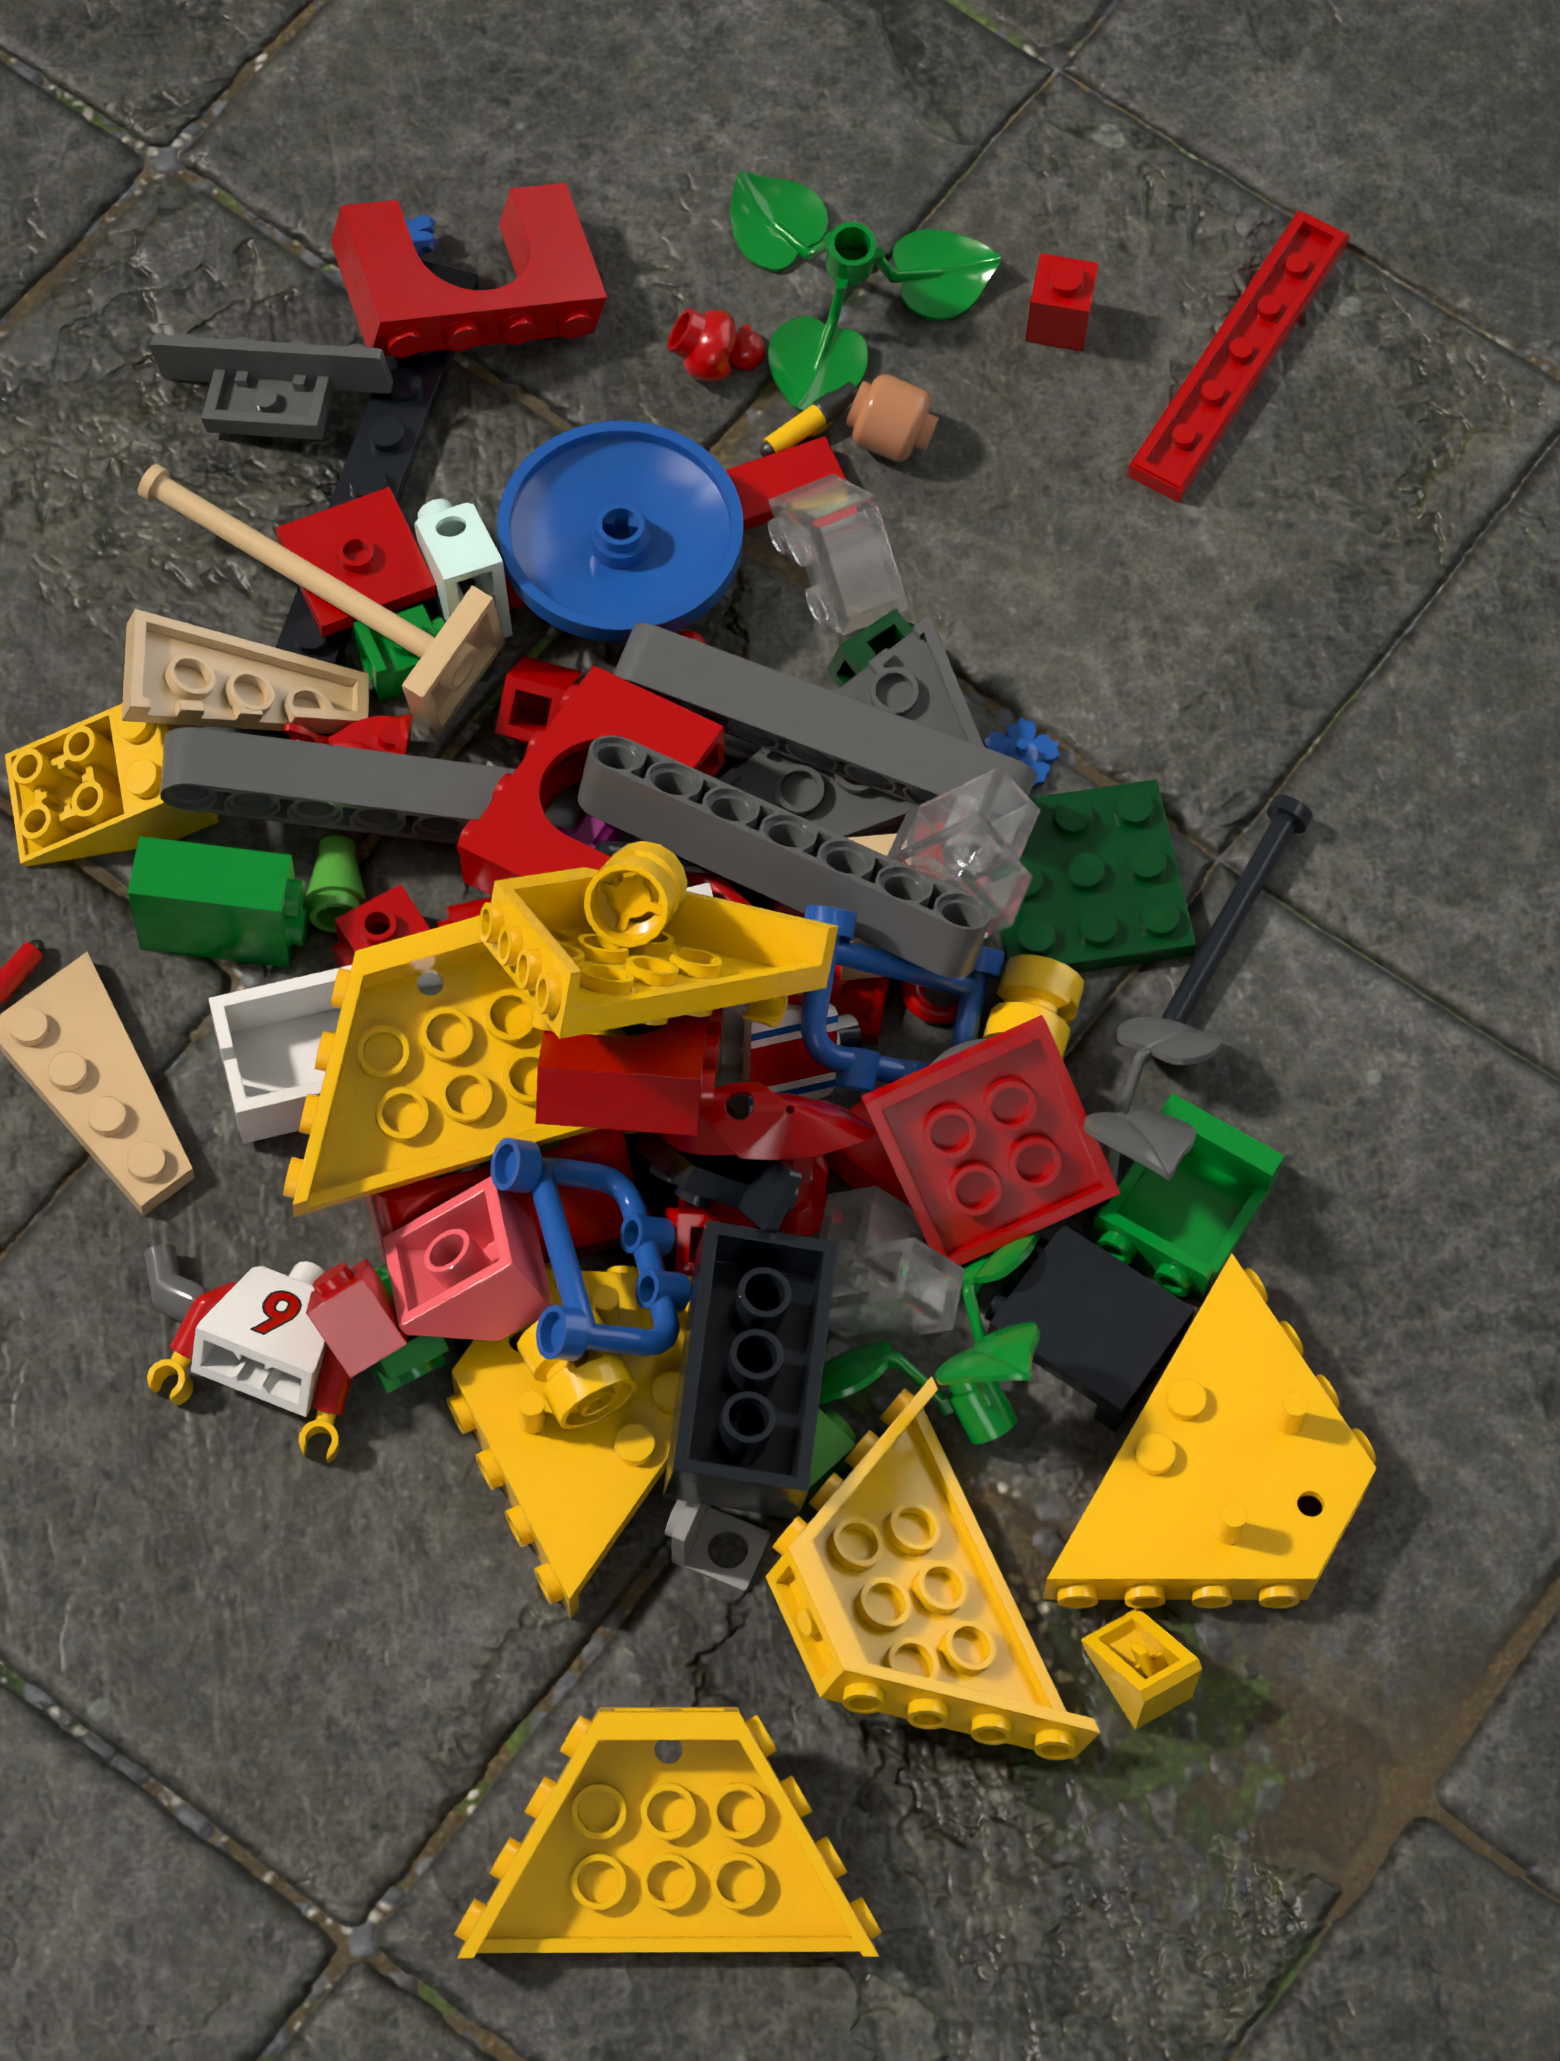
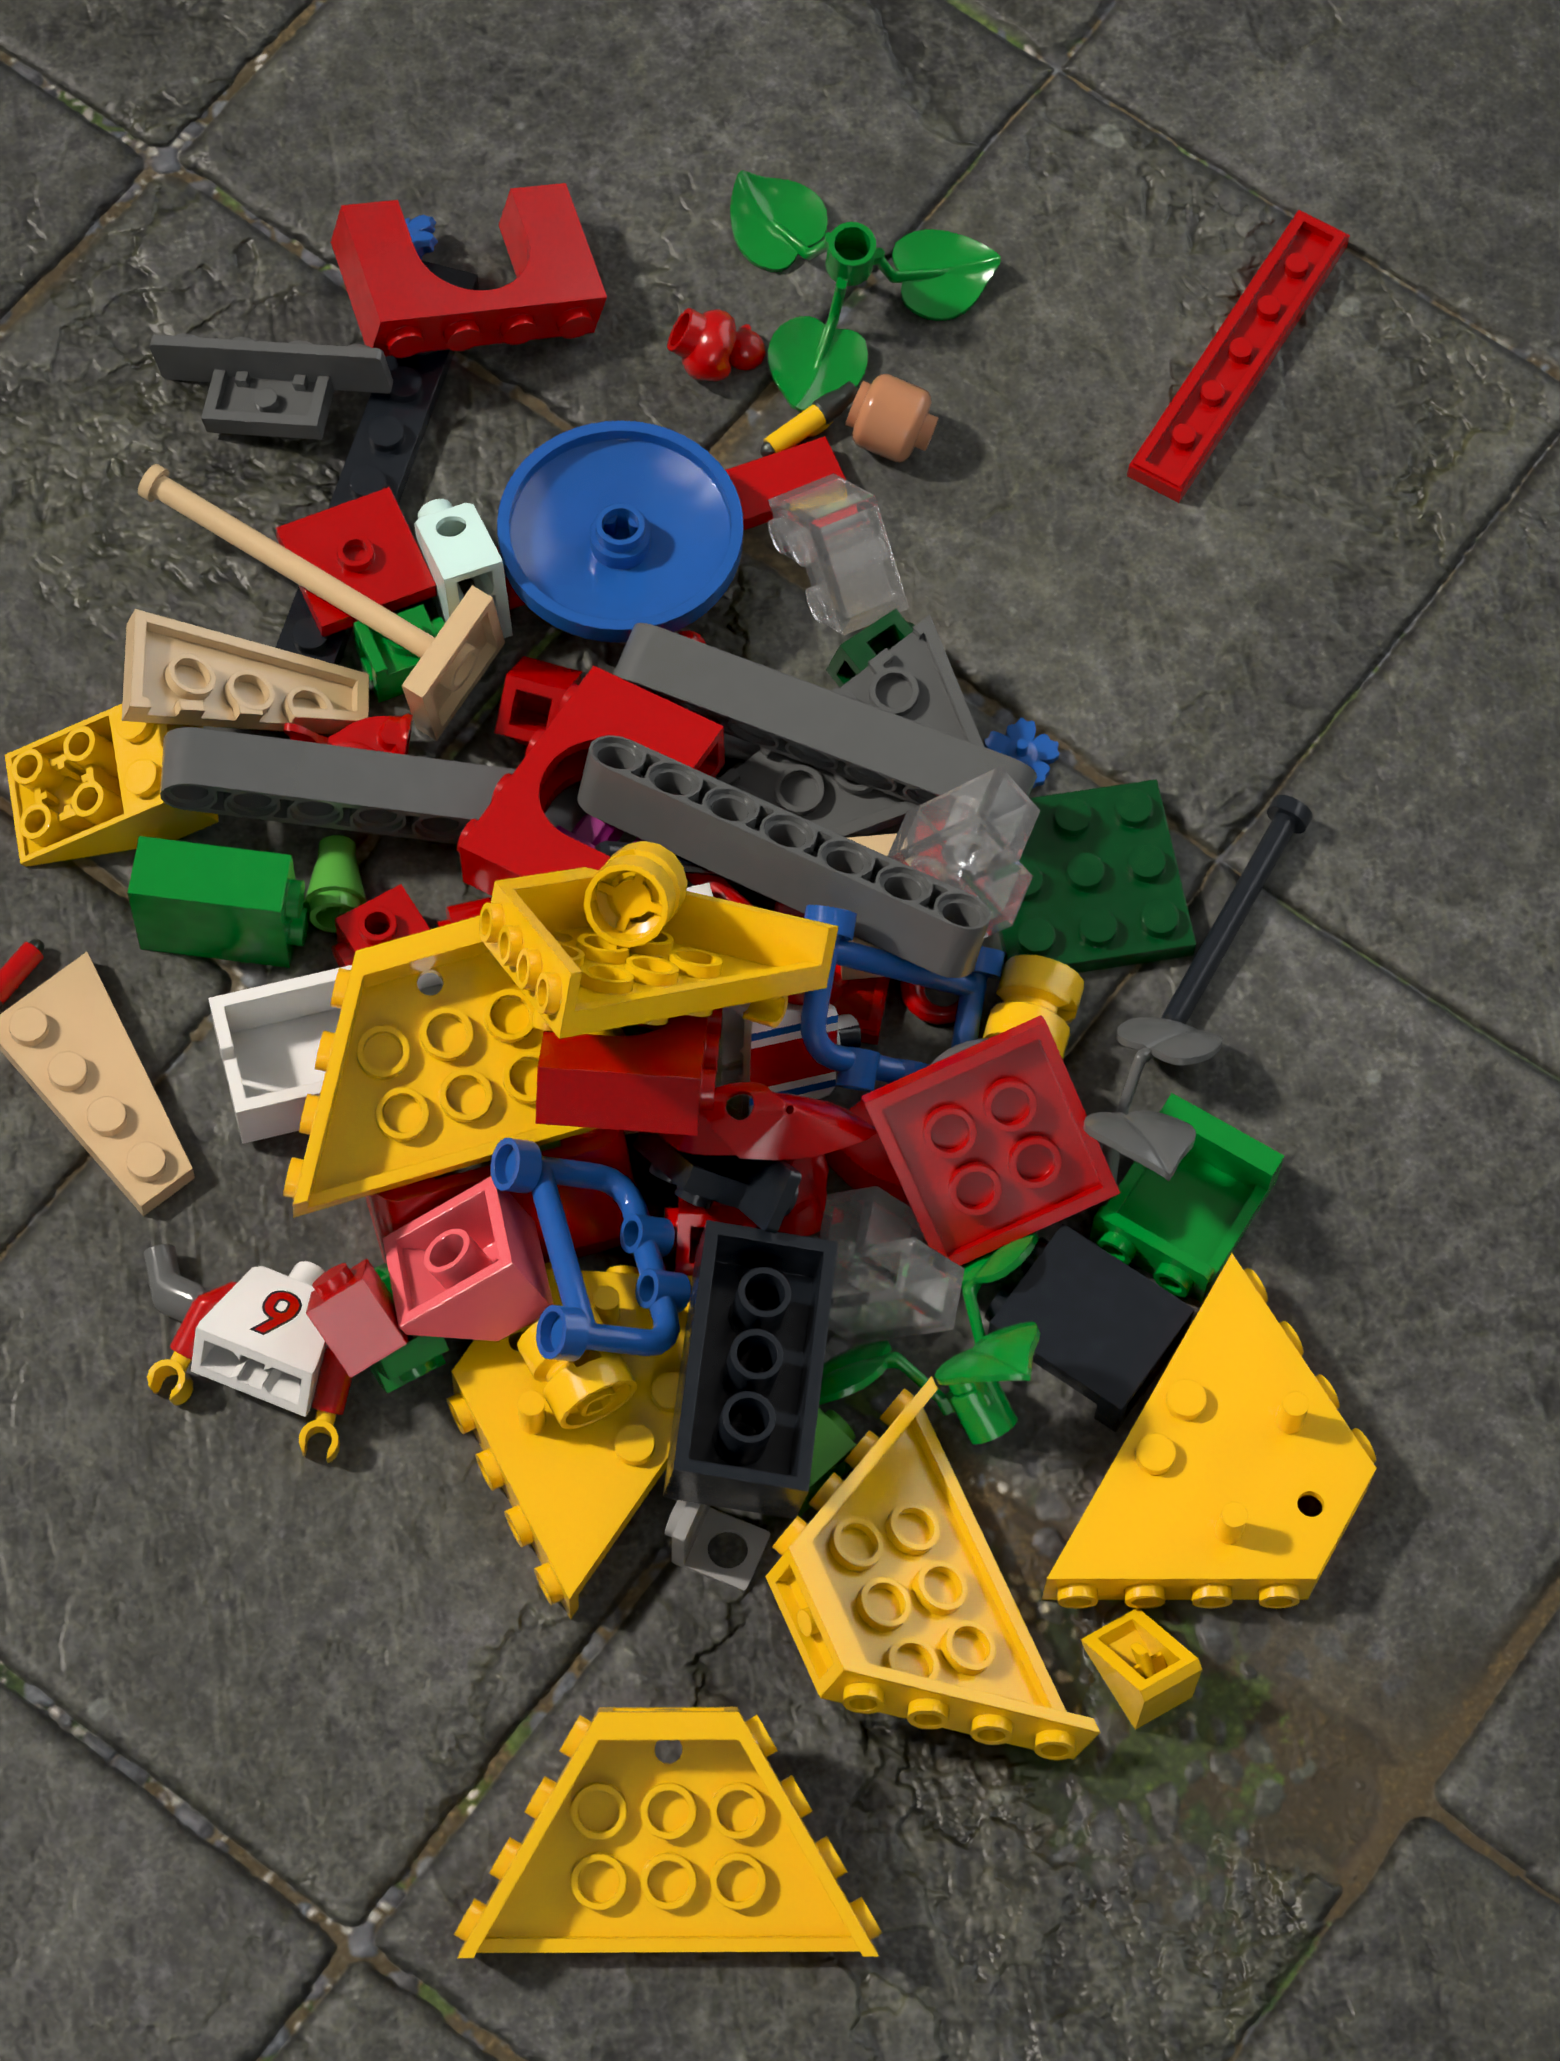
(1061, 301): red brick -> none

